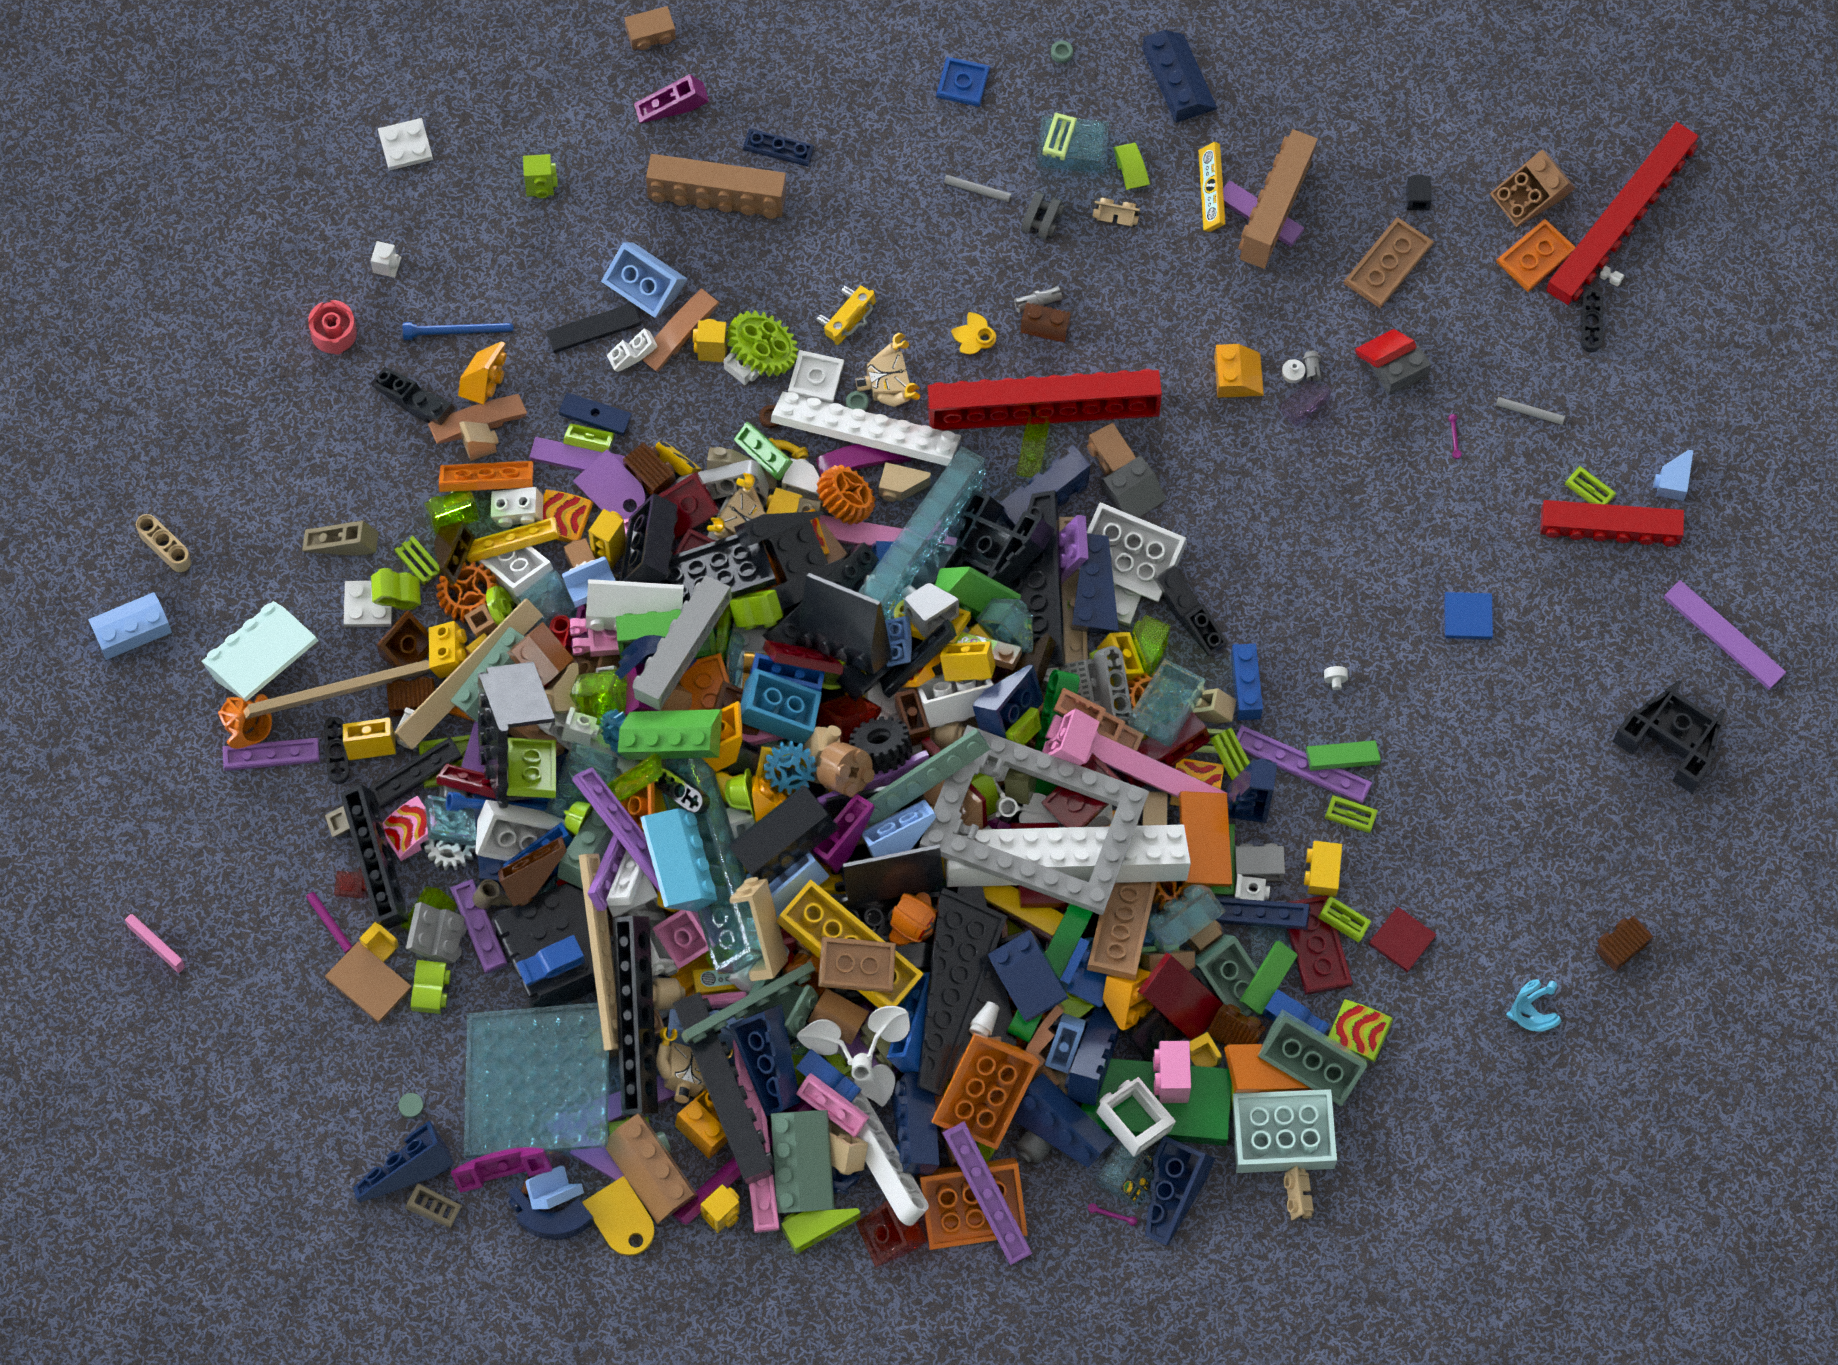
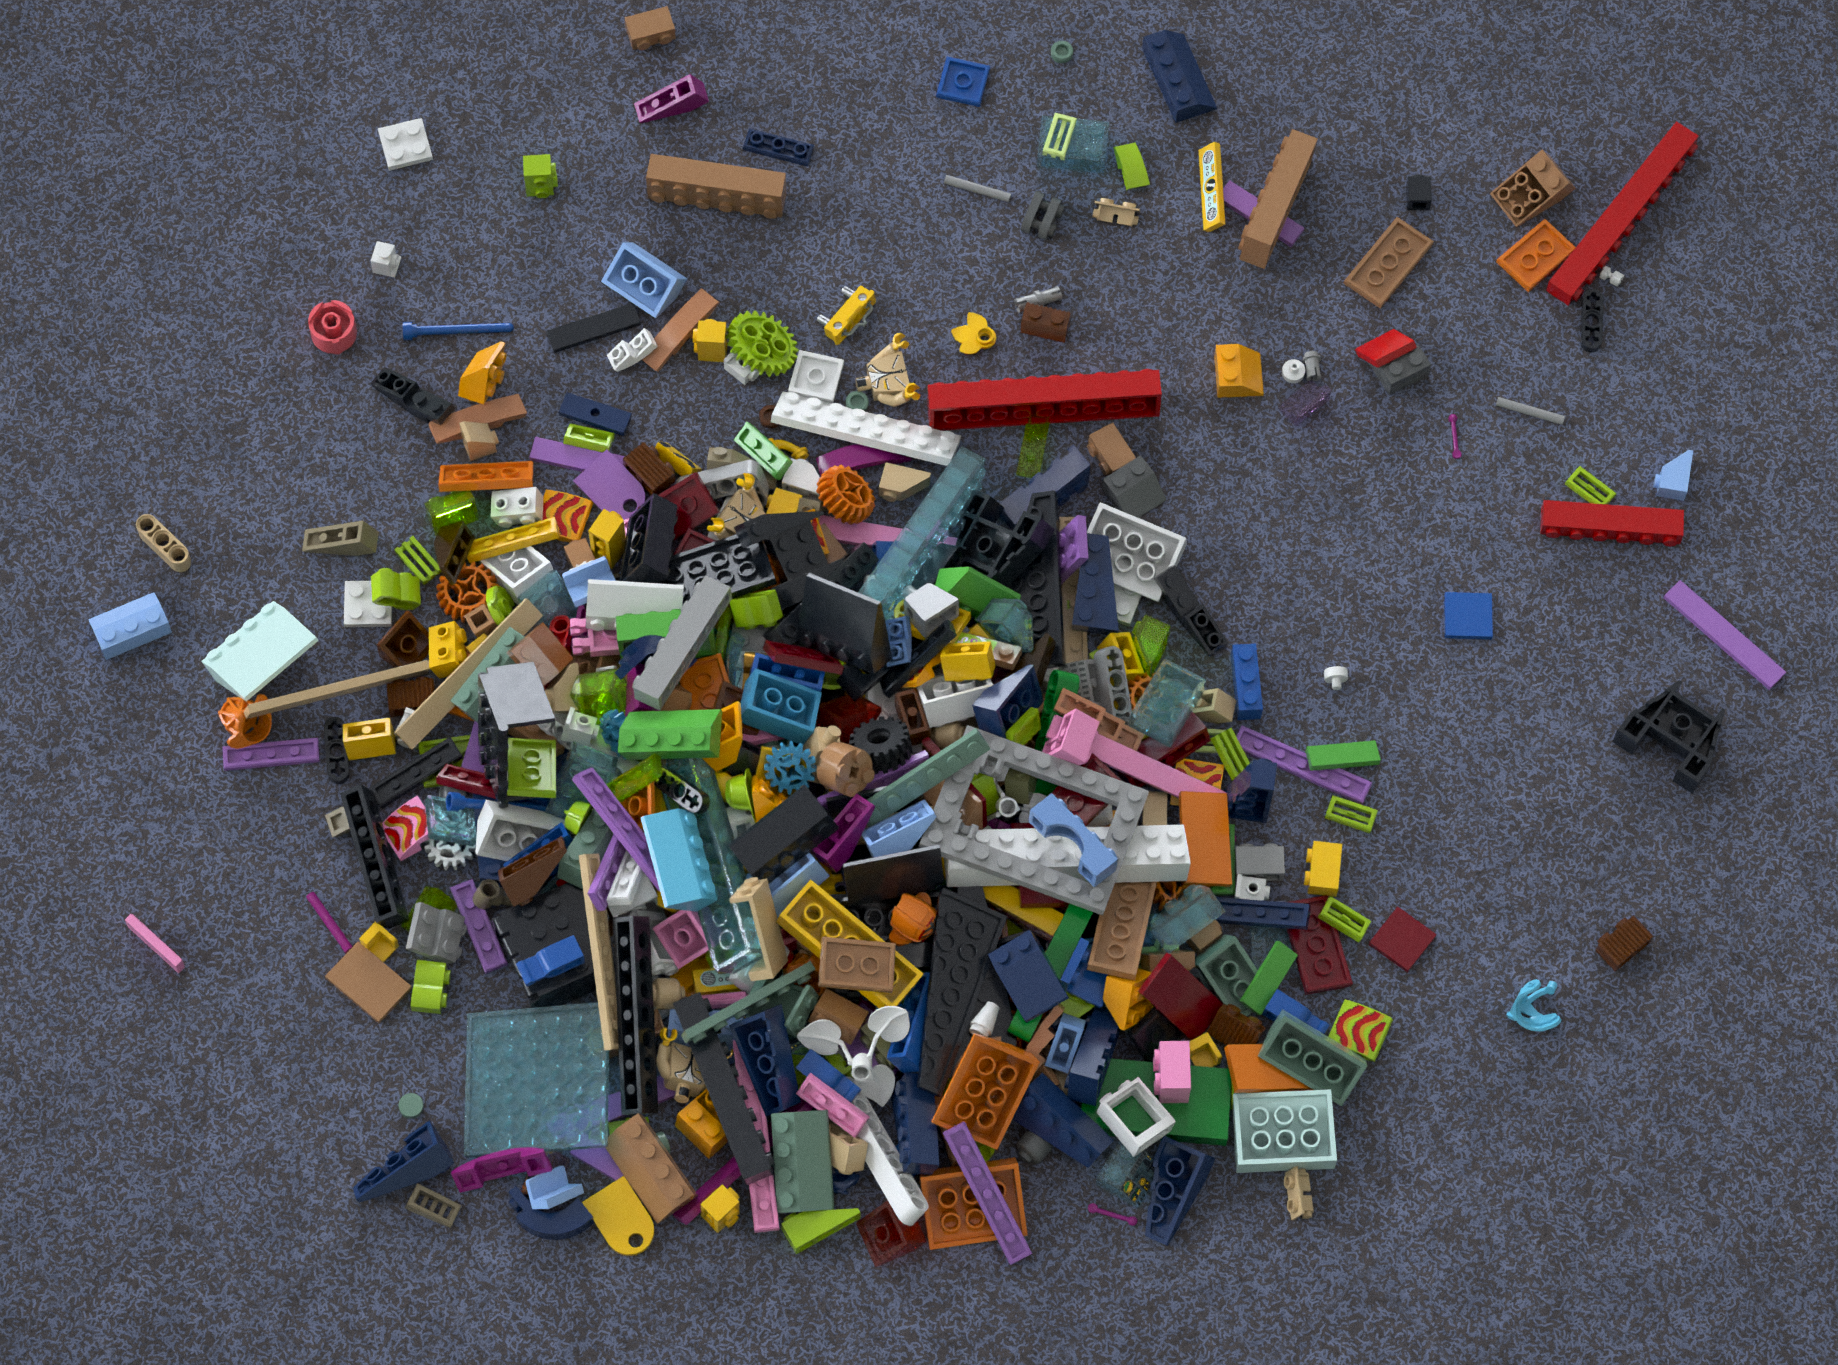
(350, 884): clear red bracket -> none
(1054, 819): none -> medium blue arch

